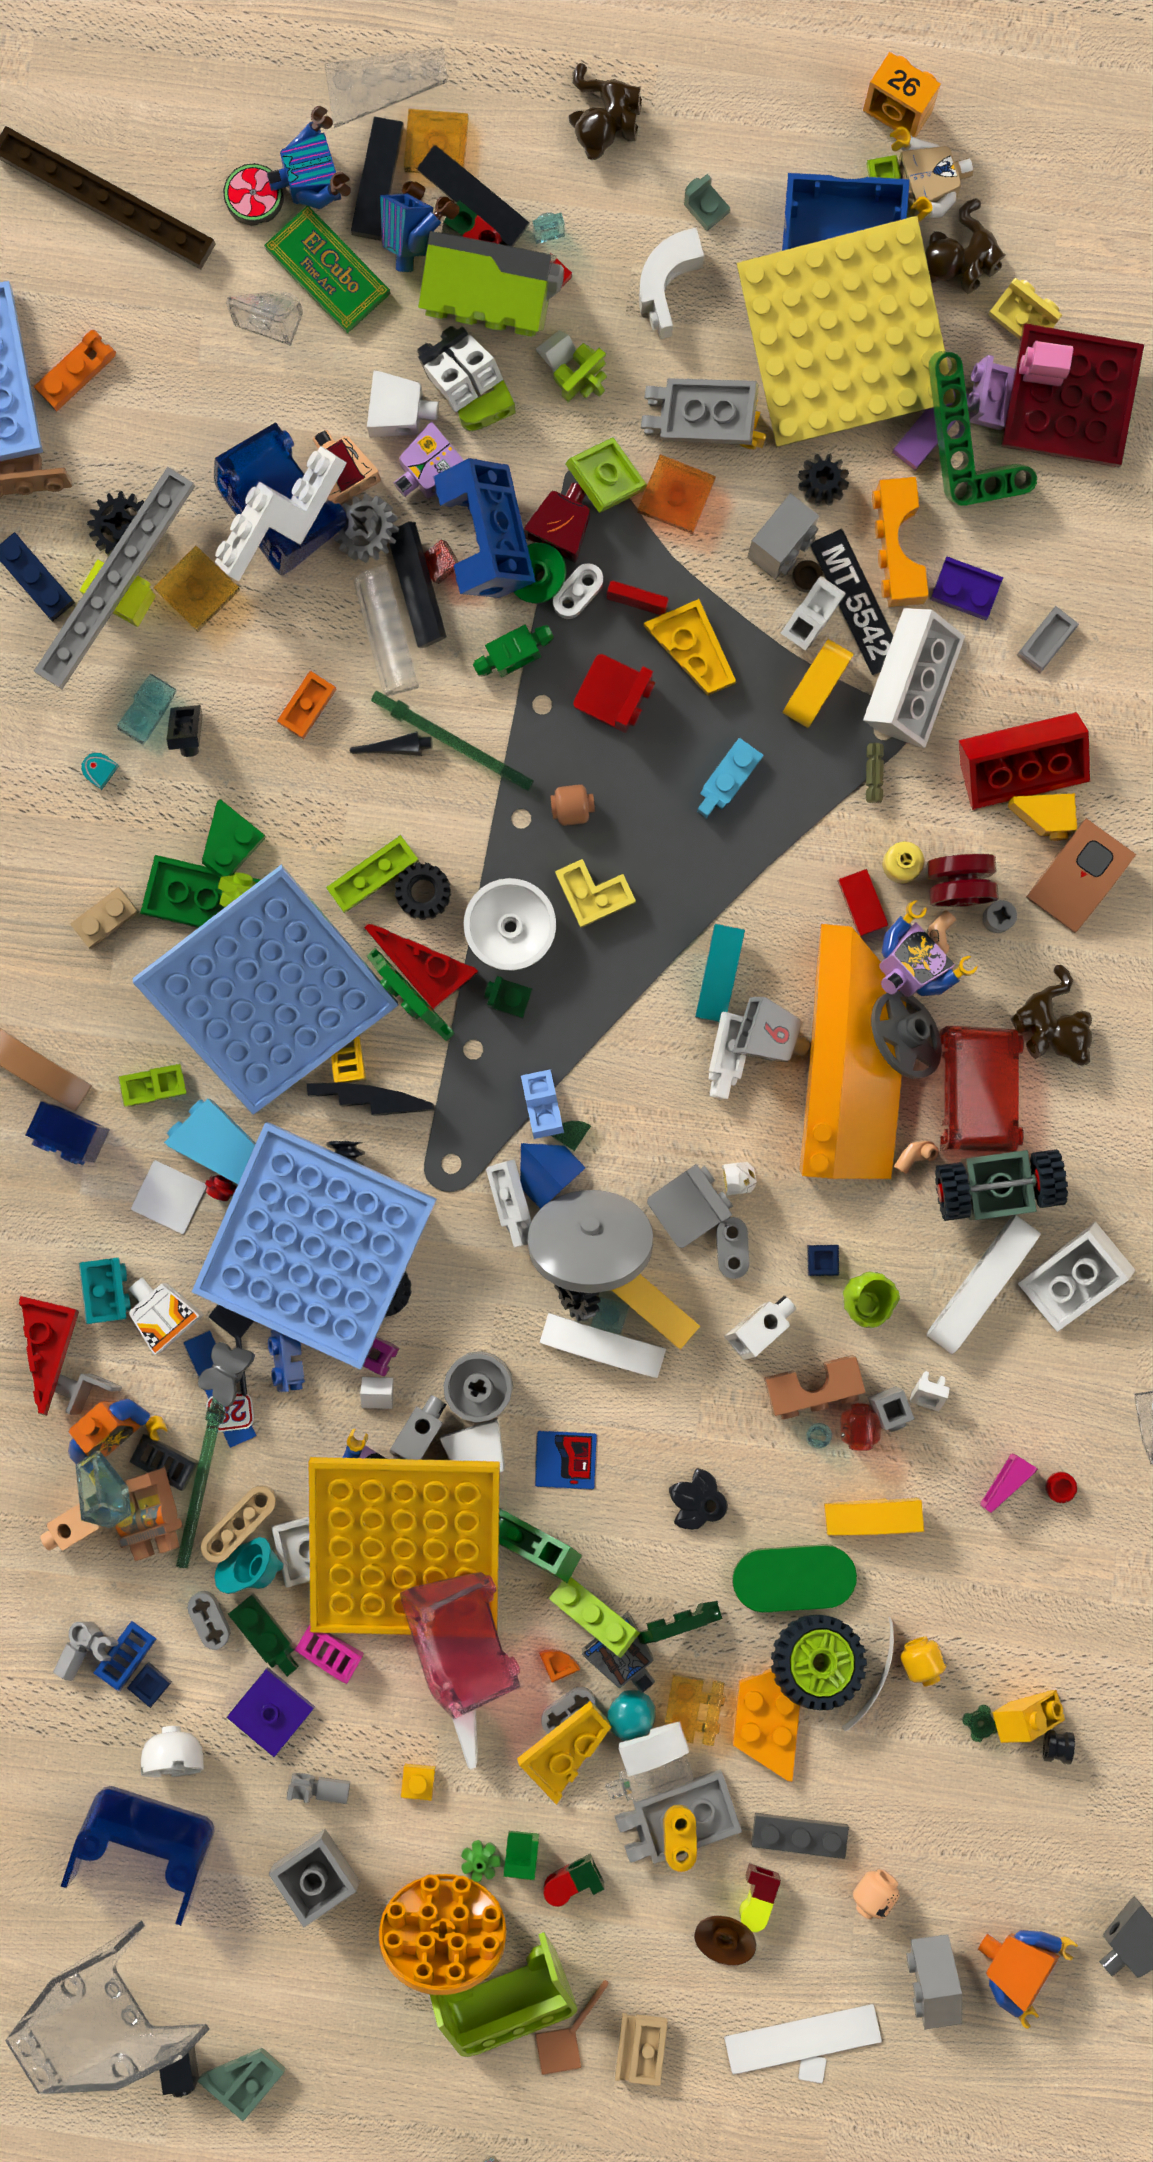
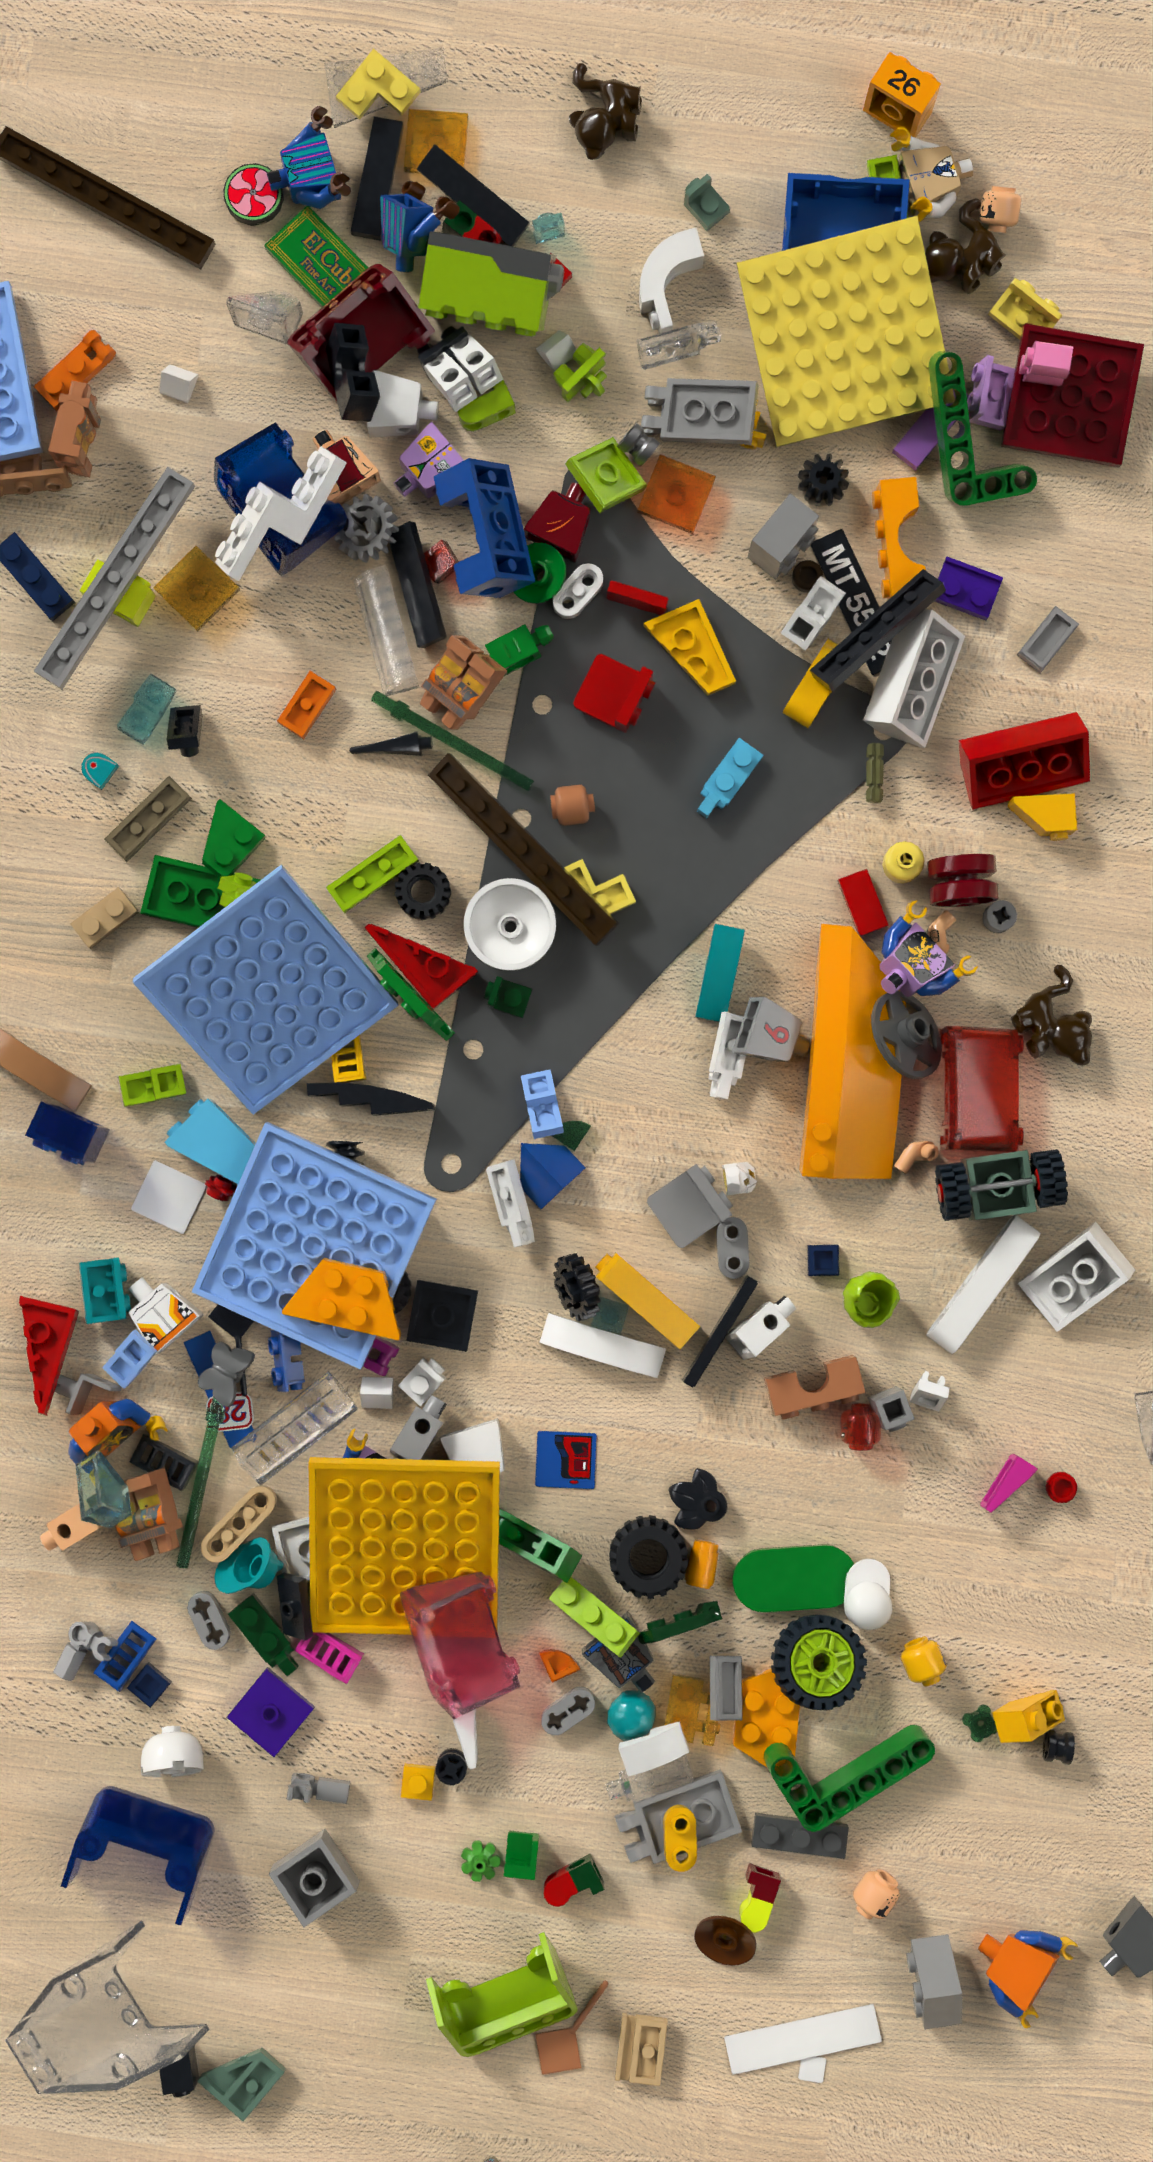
(75, 429): none -> nougat hips
(107, 524): black gear -> none
(129, 1359): none -> light blue slope
(147, 818): none -> dark tan tile
(177, 383): none -> white slope
(294, 1428): none -> clear brick
(294, 1606): none -> black plate
(346, 1298): none -> light orange wing
(354, 388): none -> black arch
(369, 300): none -> dark red windscreen
(374, 79): none -> light yellow plate
(423, 1380): none -> white bracket
(442, 1315): none -> black plate
(442, 1934): light orange bracket -> none
(450, 1772): none -> black wheel
(461, 681): none -> nougat hips
(473, 1404): light grey wheel -> none
(523, 849): none -> dark brown plate
(560, 1753): yellow wing -> none
(590, 1241): light grey dish -> none
(638, 444): none -> flat silver wheel
(660, 1581): none -> black tyre
(677, 344): none -> clear hinge
(702, 1564): none -> light orange piece
(720, 1331): none -> black tile
(725, 1688): none -> light grey tile
(821, 1430): clear light blue hinge -> none
(848, 1777): none -> green beam
(863, 1711): white sticker -> none
(867, 1594): none -> white cap
(874, 1517): yellow slope -> none
(877, 630): none -> black plate
(1000, 208): none -> light nougat head
(1080, 875): nougat slope -> none

